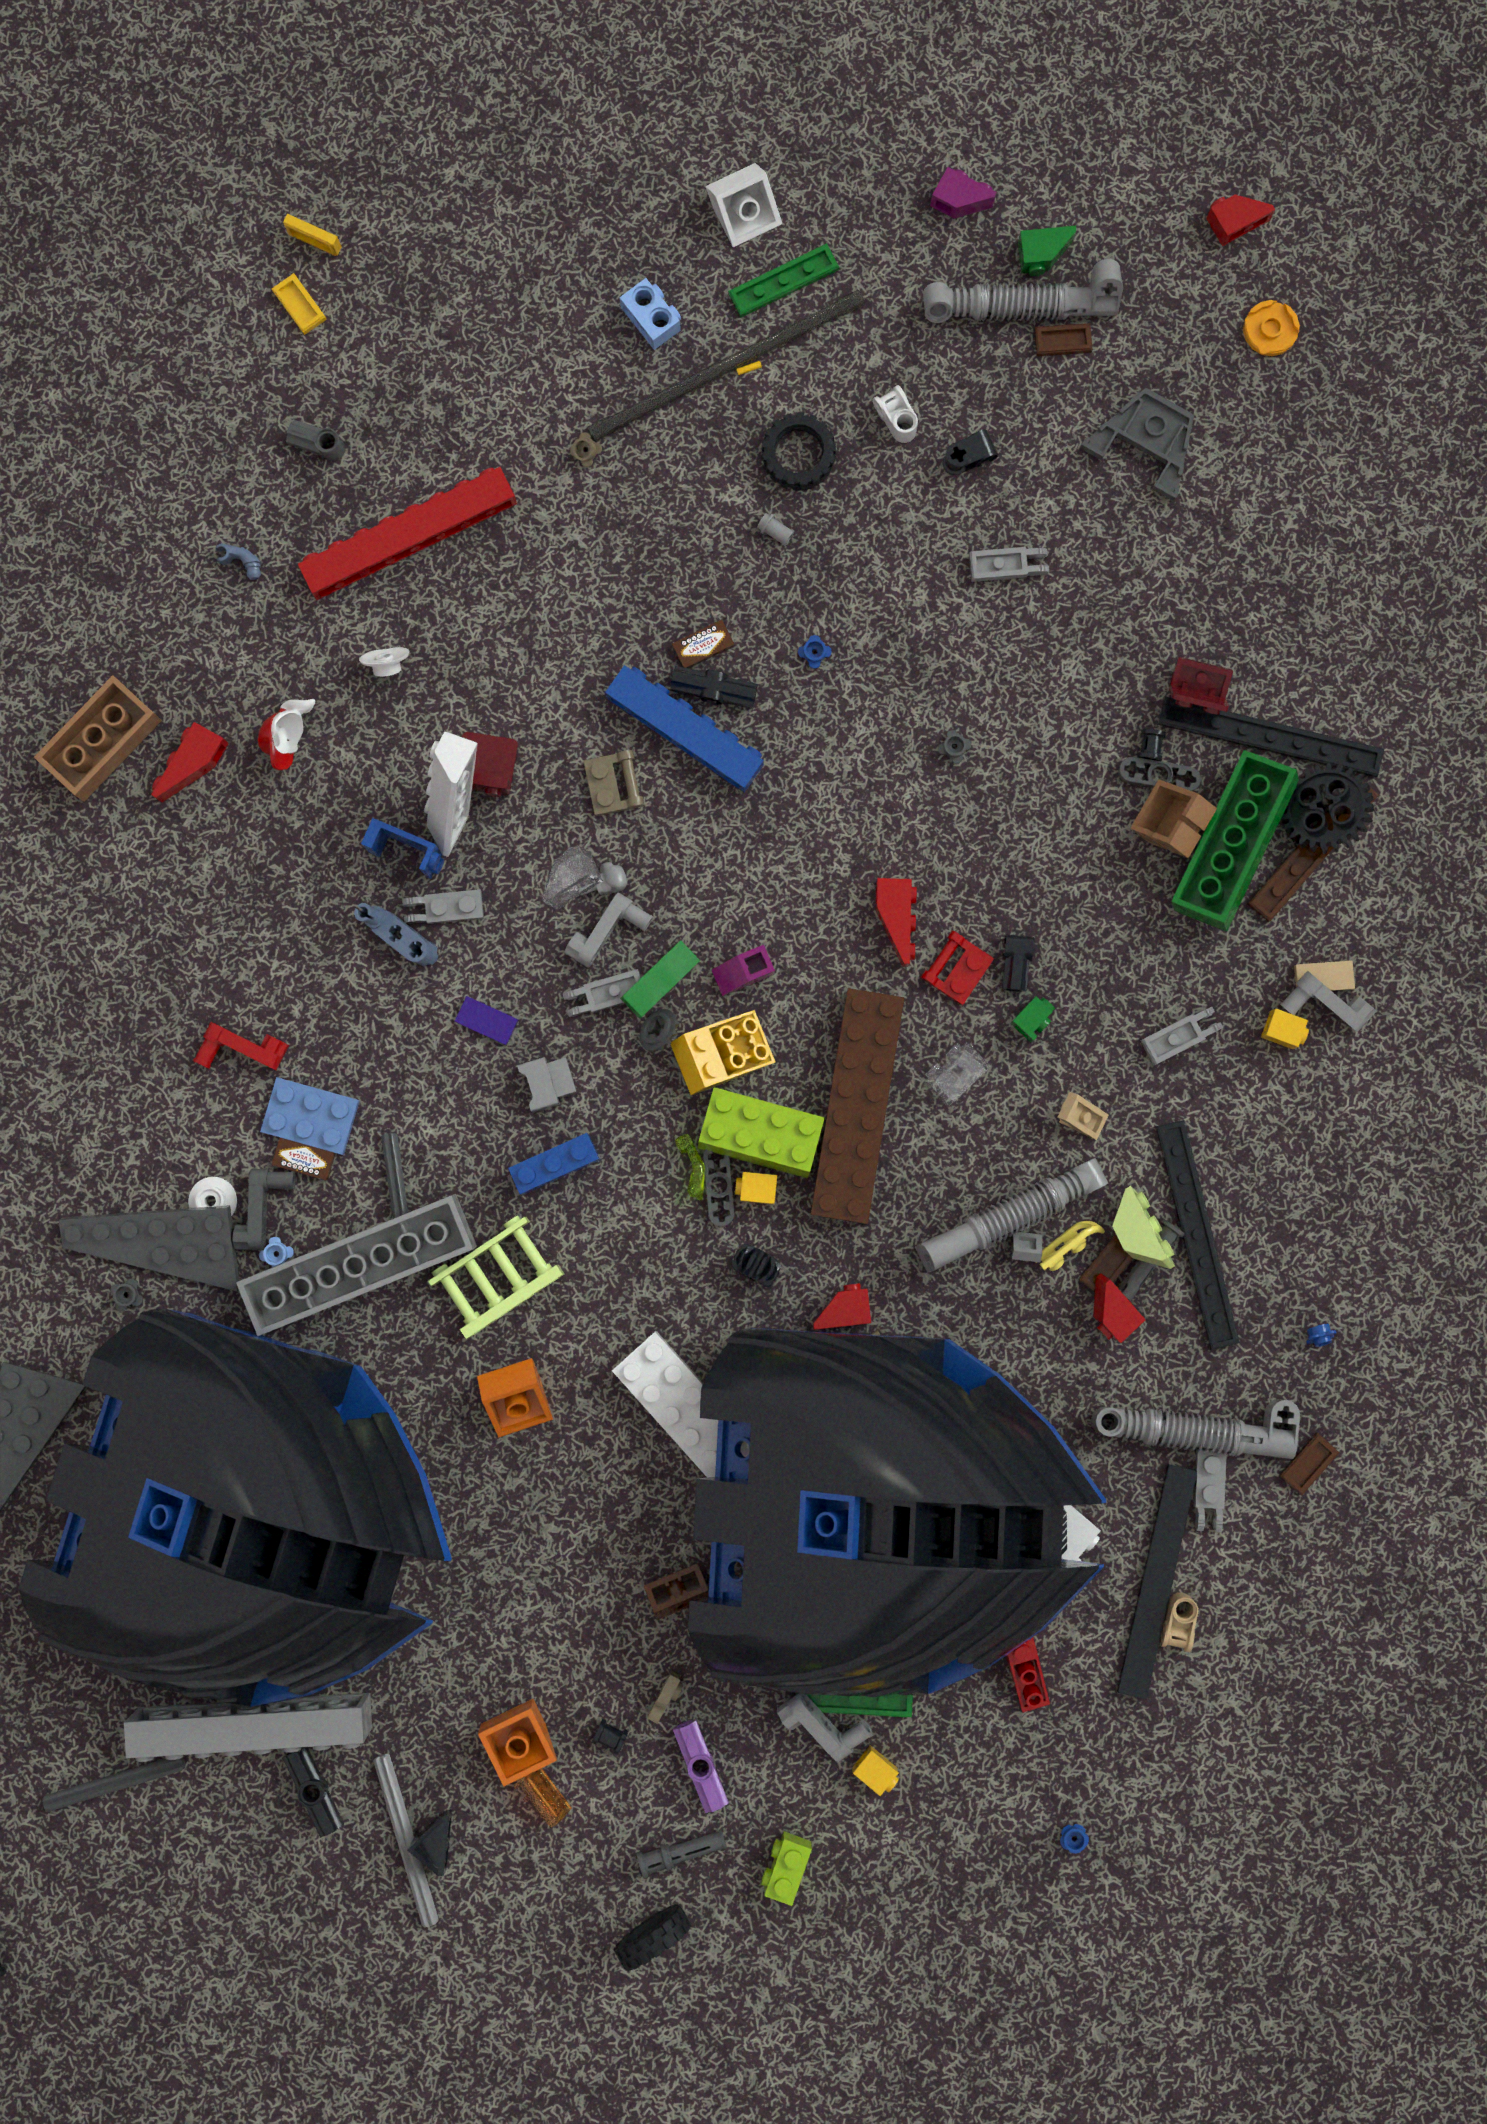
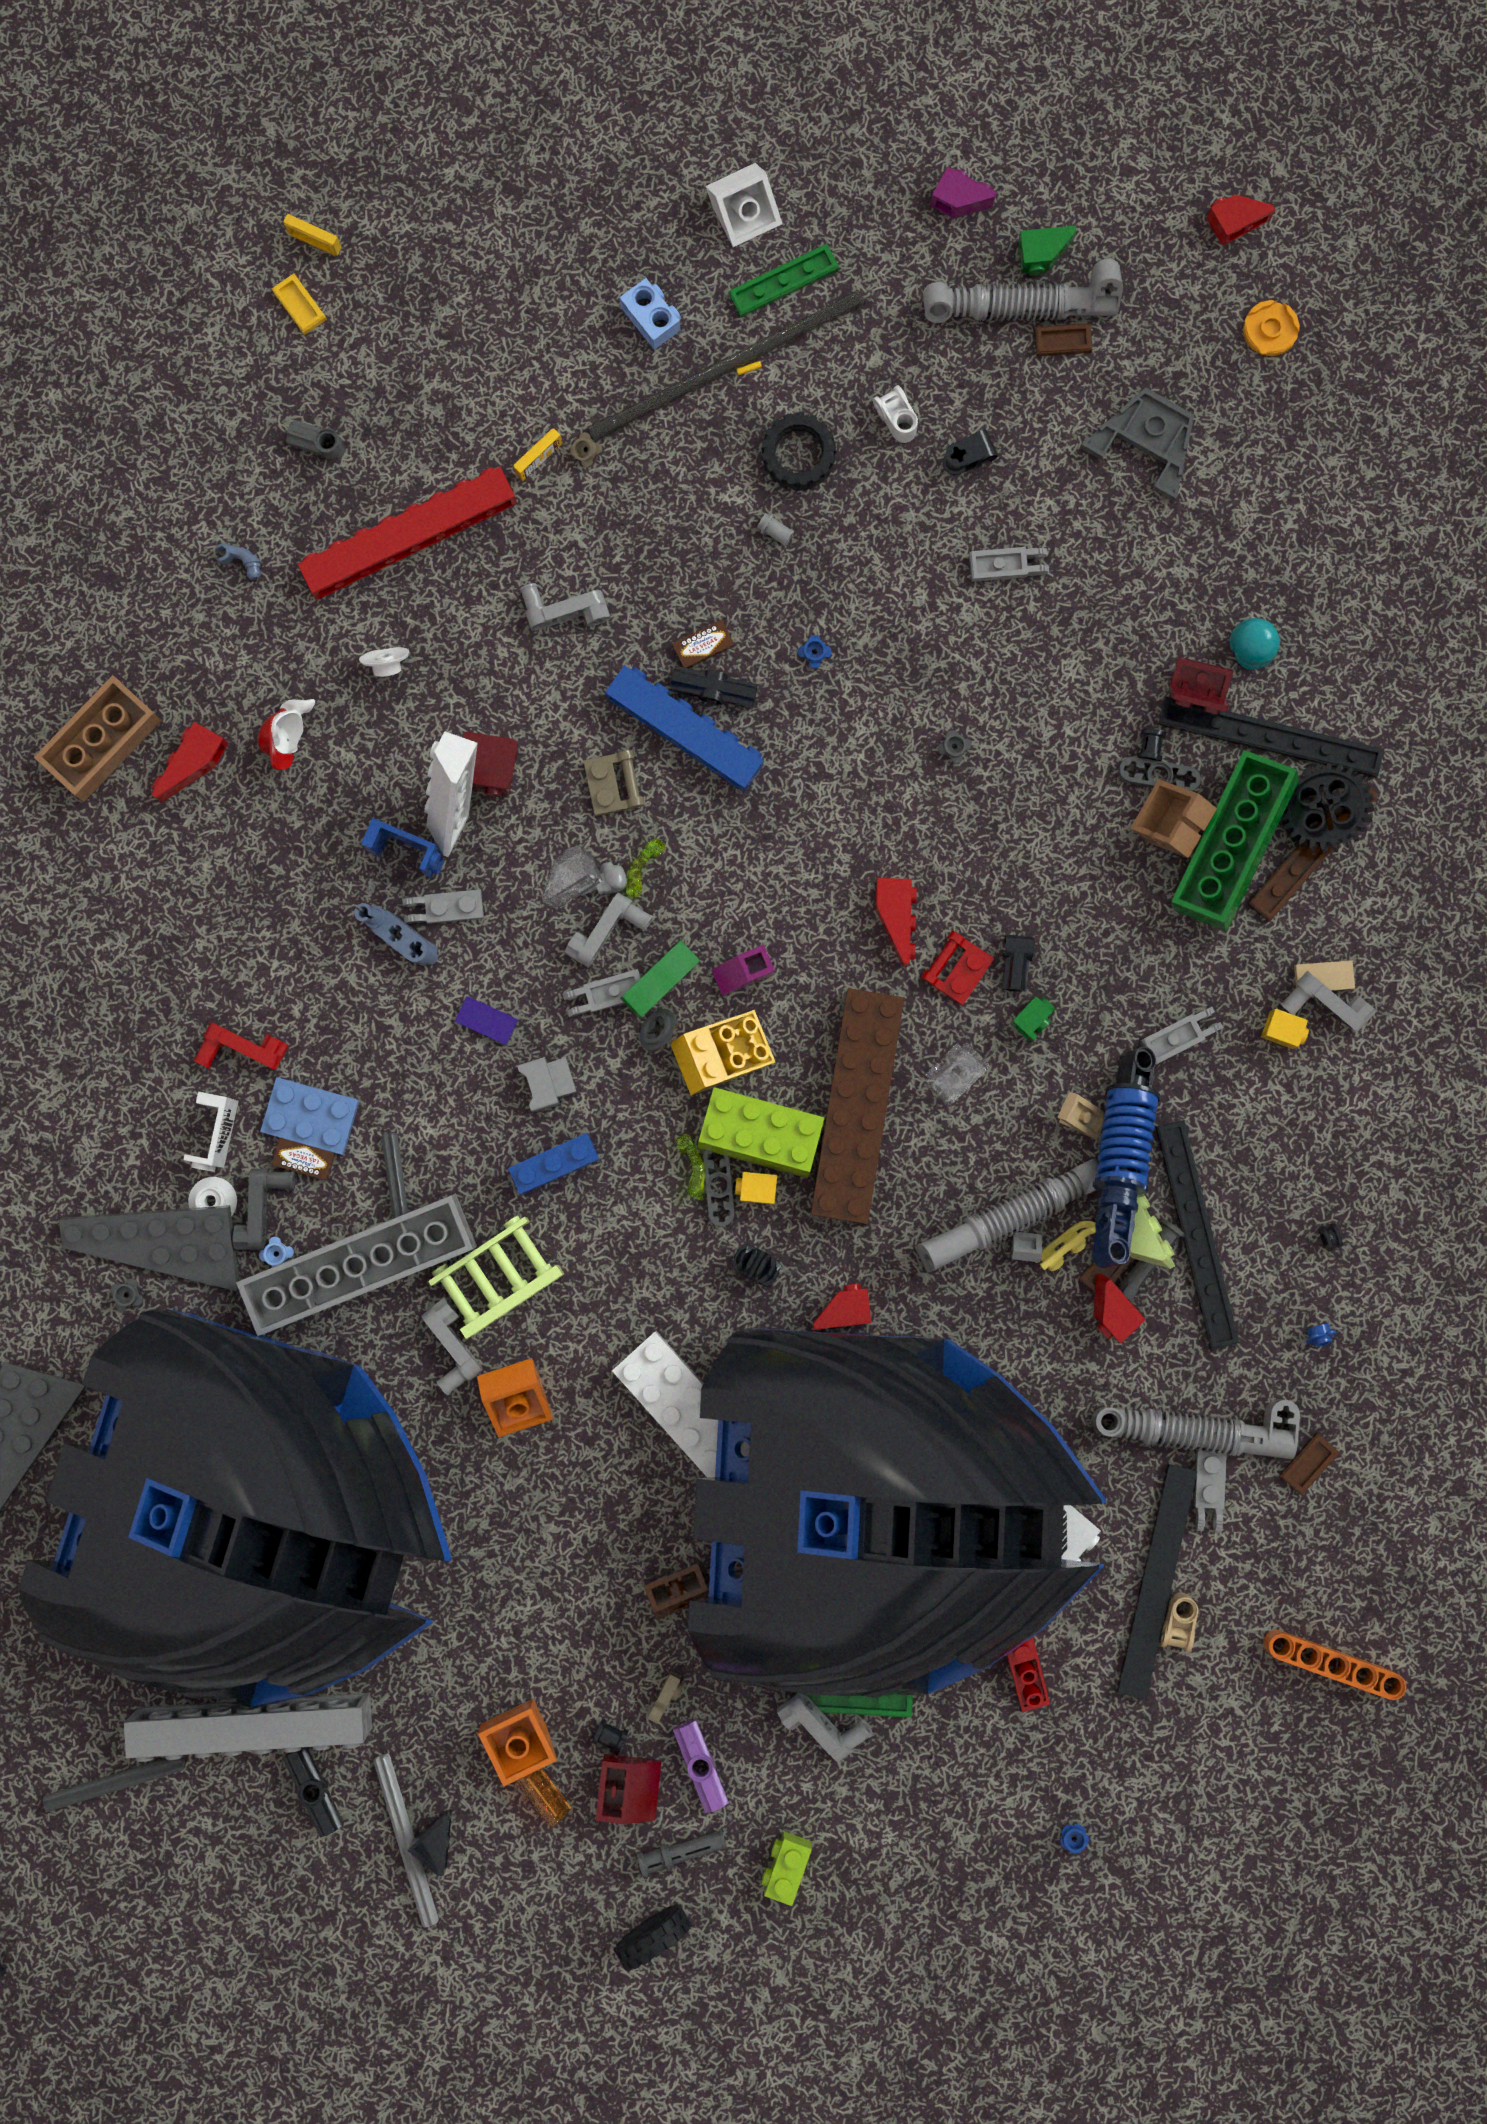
(221, 1134): none -> white panel
(467, 1367): none -> light grey beam
(537, 454): none -> yellow tile
(590, 605): none -> light grey beam
(628, 1789): none -> dark red slope
(634, 881): none -> clear neon green piece
(876, 1771): yellow brick -> none
(1124, 1155): none -> piece
(1255, 643): none -> teal helmet
(1330, 1237): none -> black bush
(1346, 1671): none -> orange beam

